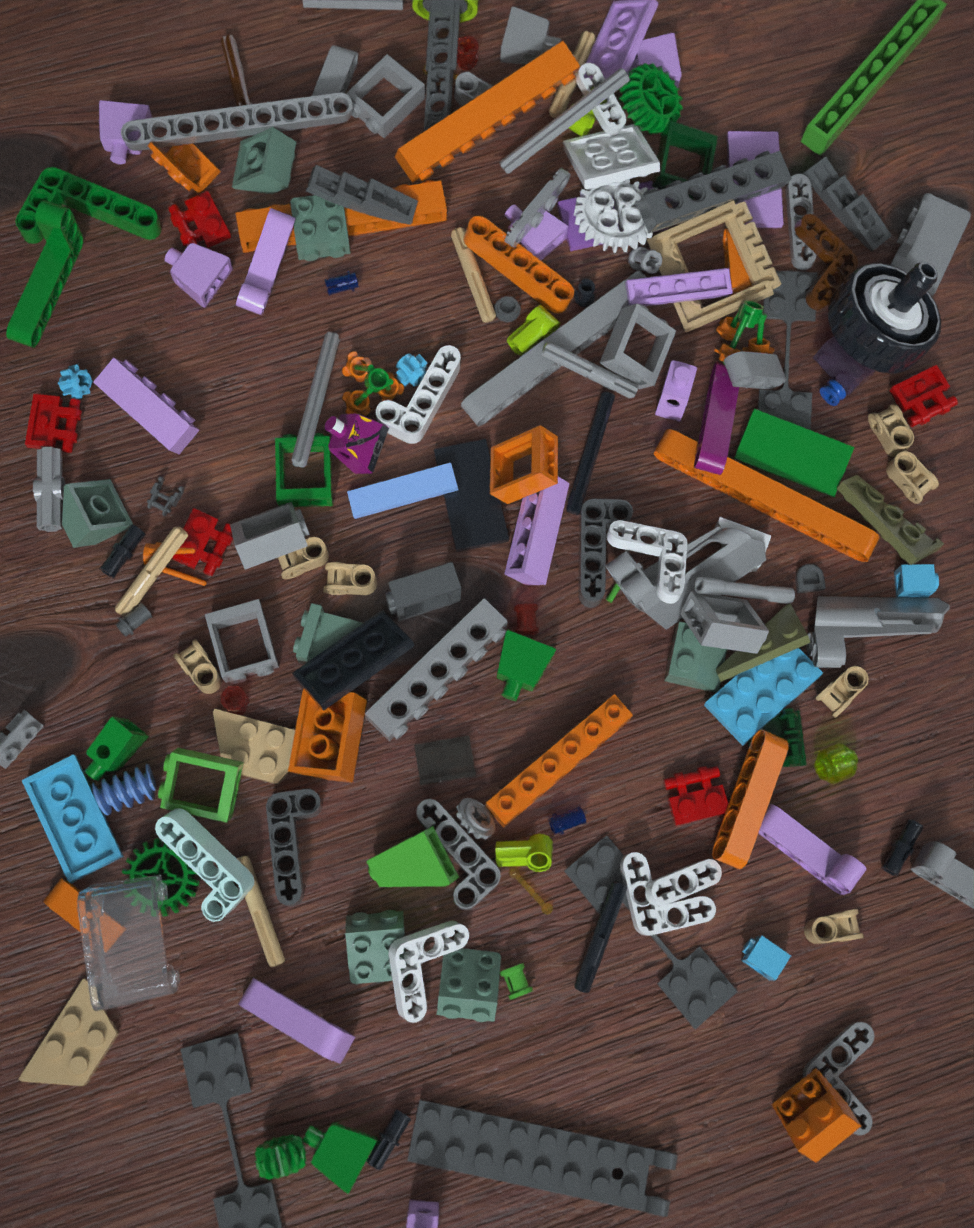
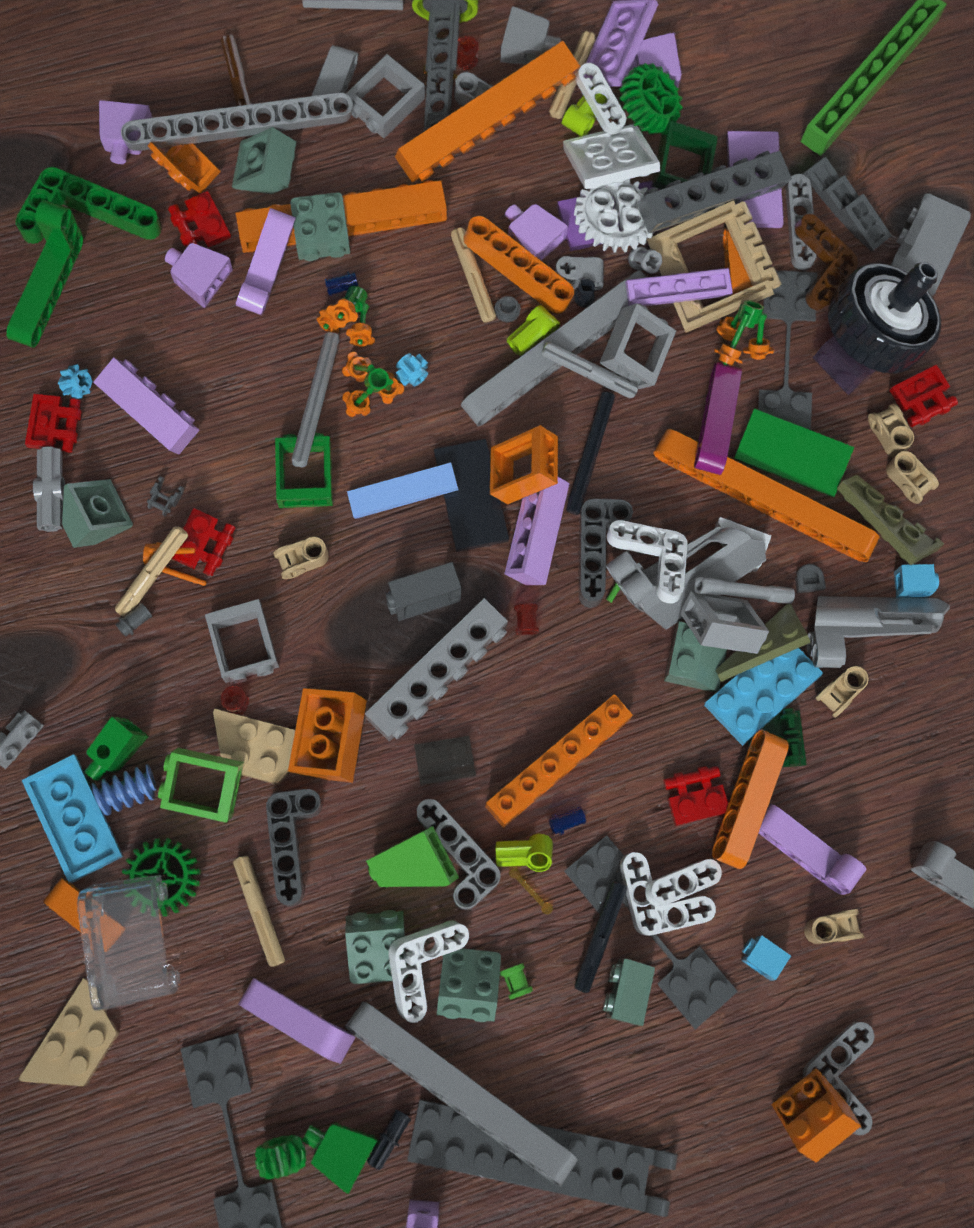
(122, 551): black pin -> none
(171, 830): light aqua beam -> none
(196, 664): tan piece -> none
(269, 535): light grey window -> none
(320, 632): sand green bracket -> none
(347, 310): none -> orange plant
(347, 579): tan piece -> none
(353, 659): black tile -> none
(356, 441): magenta torso -> none
(364, 197): dark grey slope -> none
(424, 393): white beam -> none
(462, 1094): none -> light grey beam
(476, 818): light grey gear -> none
(522, 664): green torso -> none
(534, 212): light grey plate -> none
(564, 120): light grey axle -> none
(581, 268): none -> light grey piece
(629, 991): none -> sand green slope
(676, 387): lavender torso -> none
(754, 370): light grey beam -> none
(833, 392): blue bush -> none
(836, 763): clear neon green head -> none
(902, 847): black pin -> none

